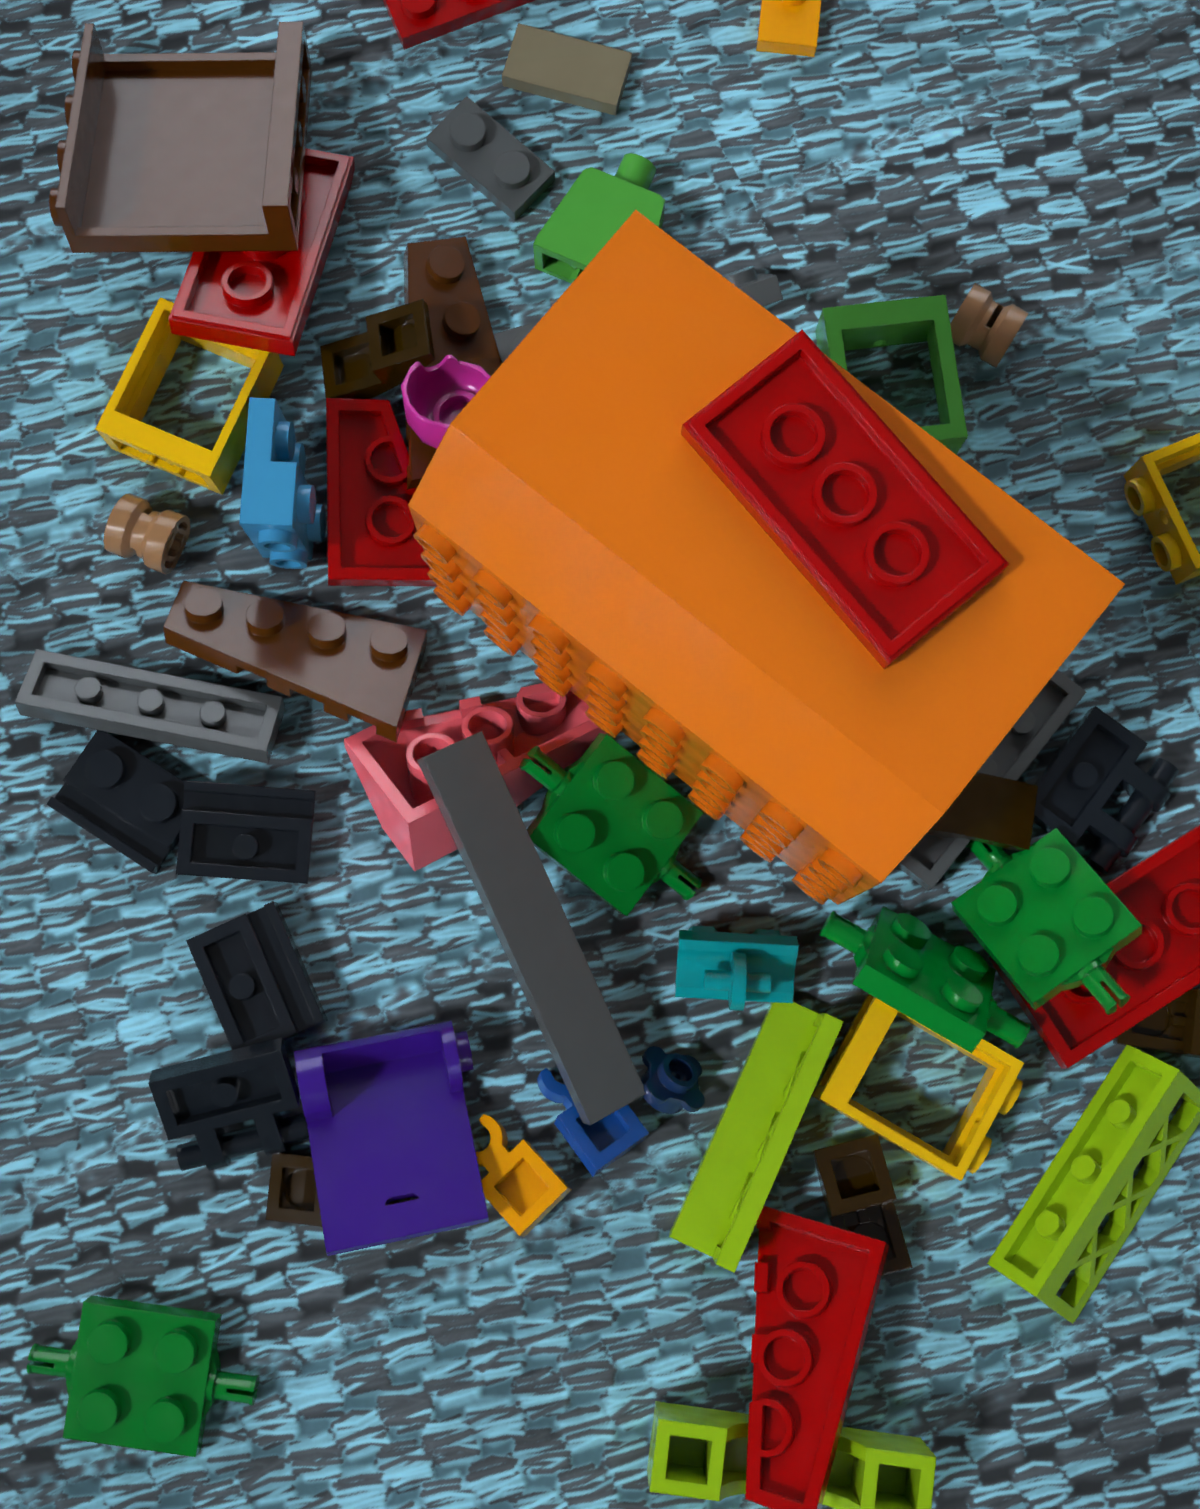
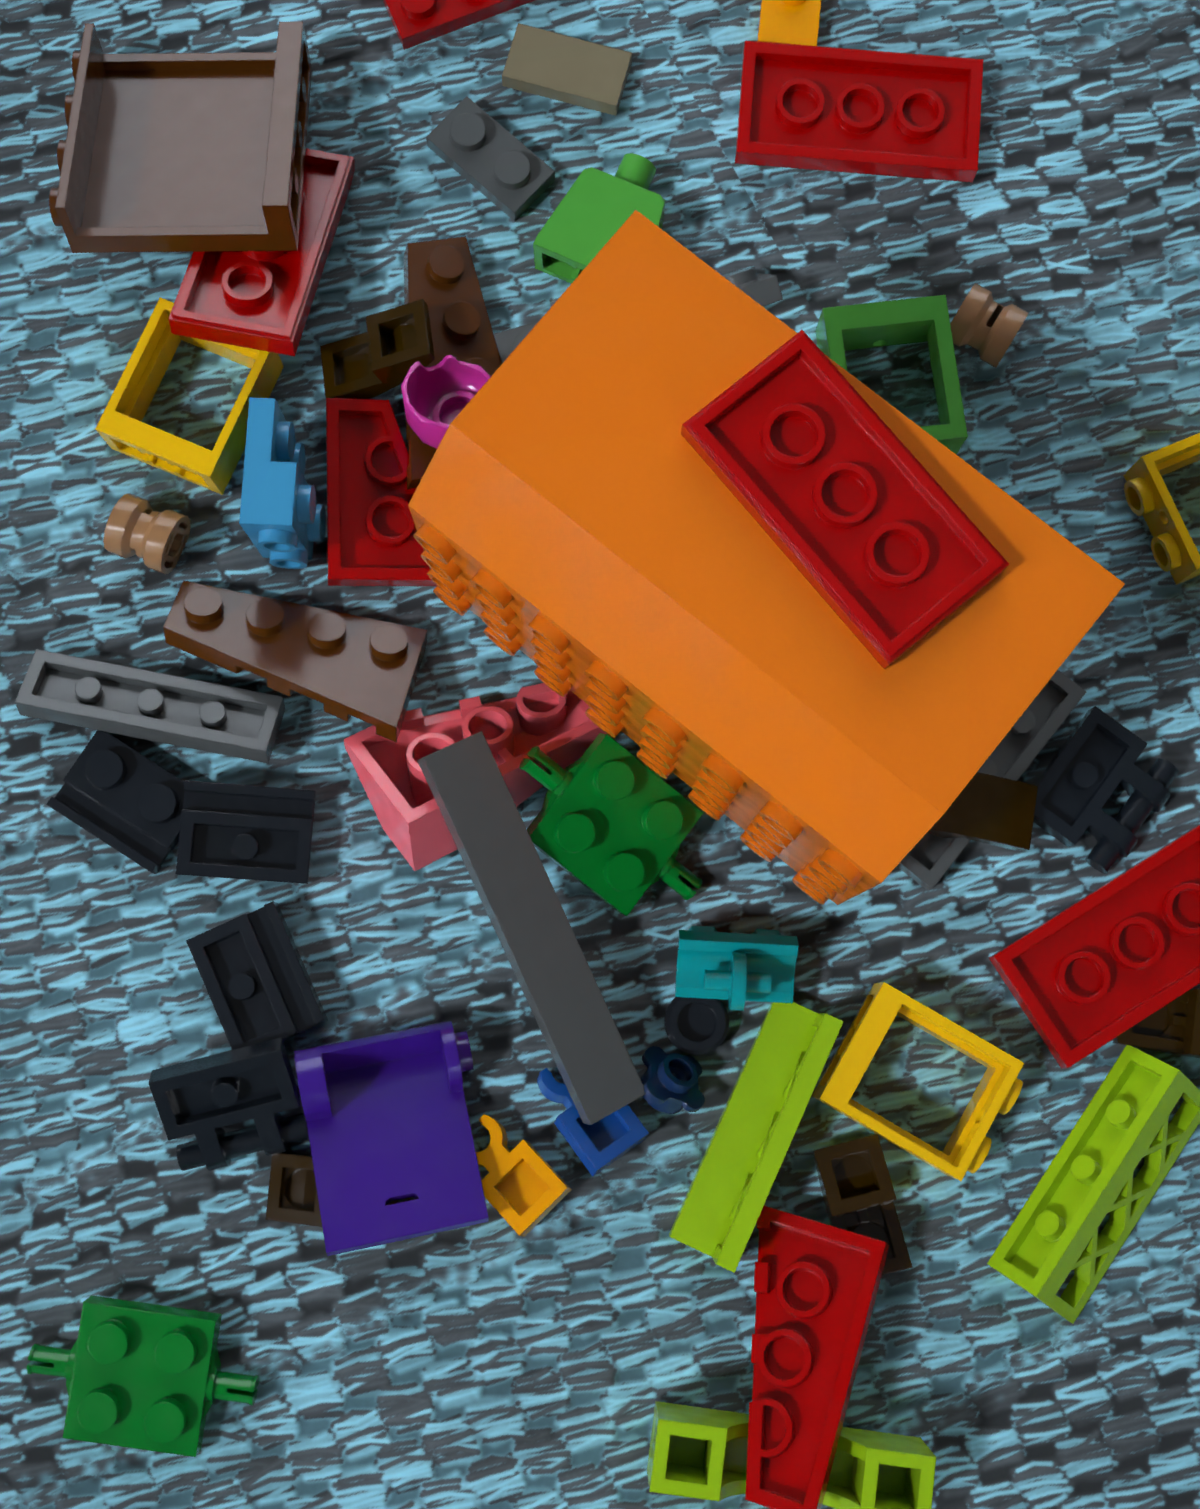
(696, 1024): none -> black tile
(859, 111): none -> red plate
(926, 978): green plate -> none
(1048, 920): green plate -> none

